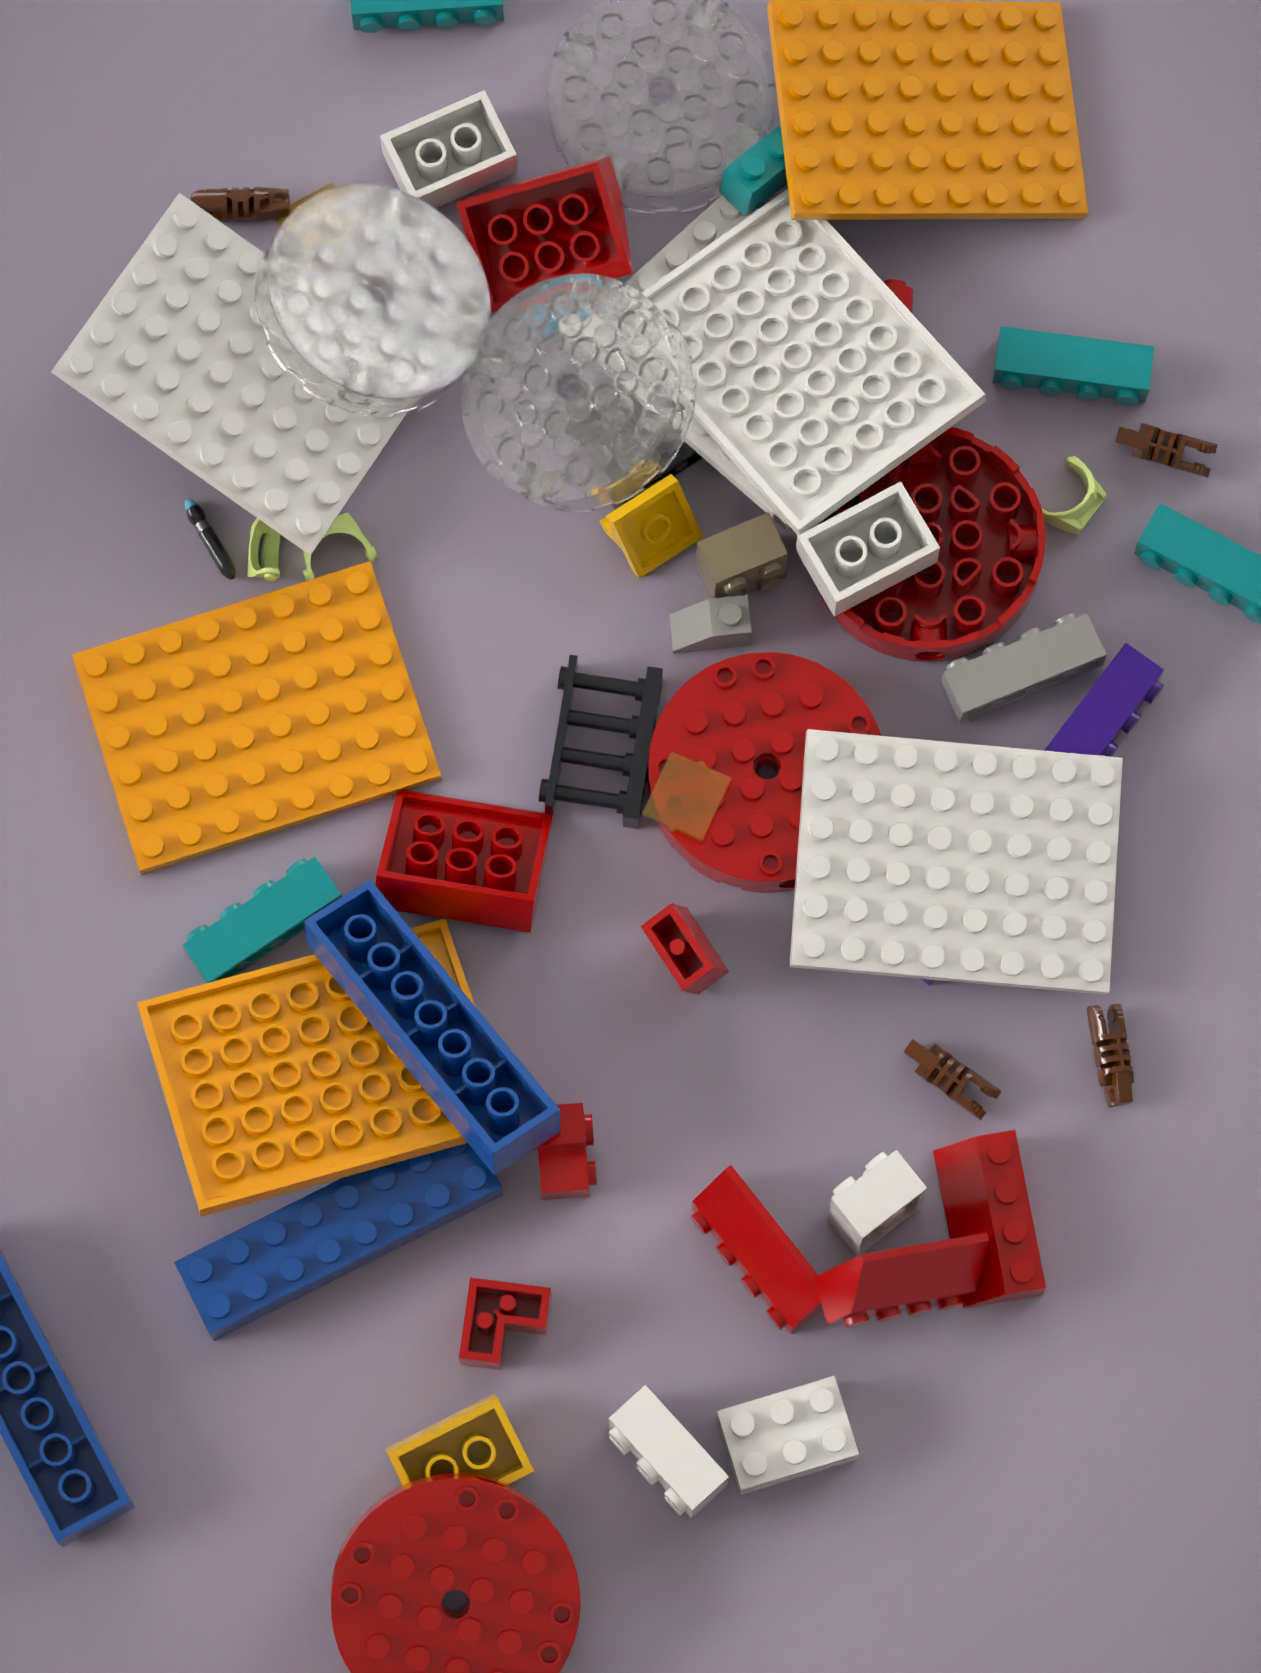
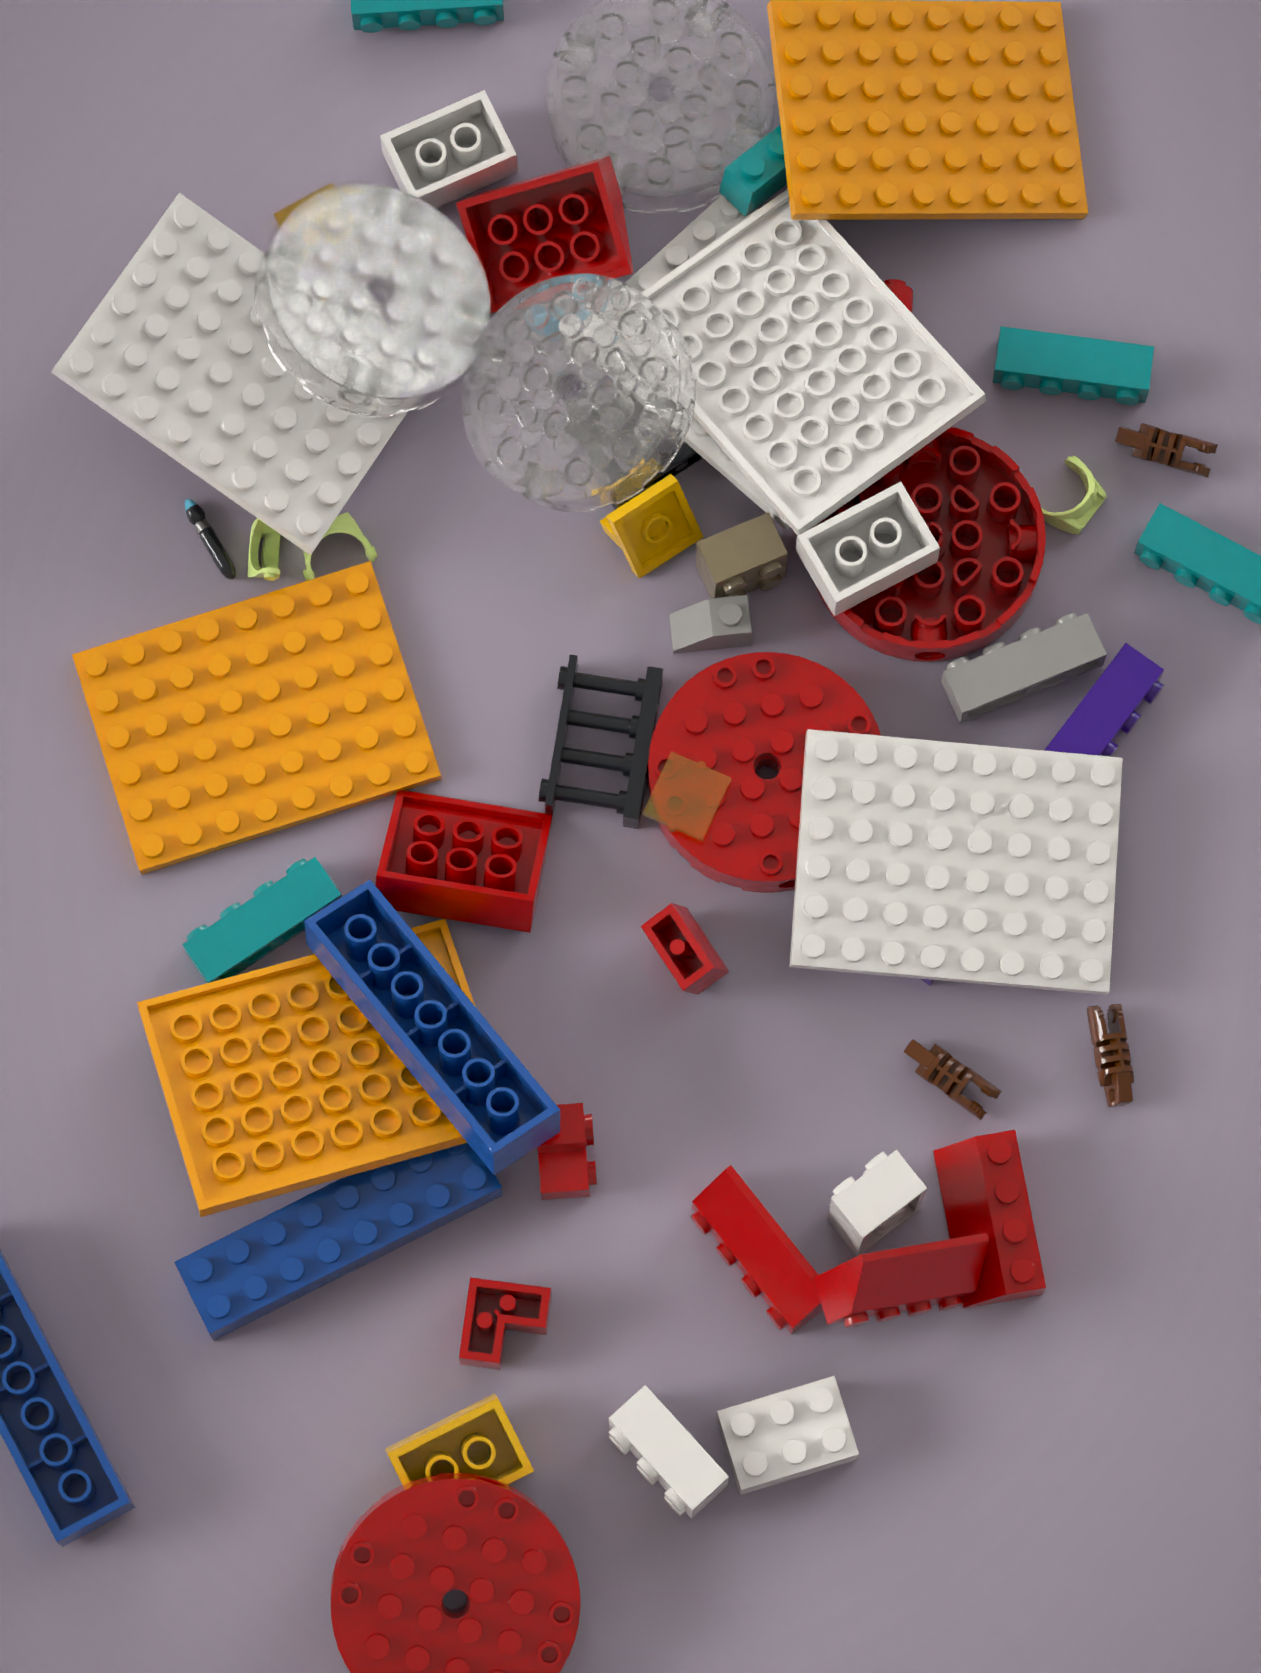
(244, 203): reddish brown hinge -> none

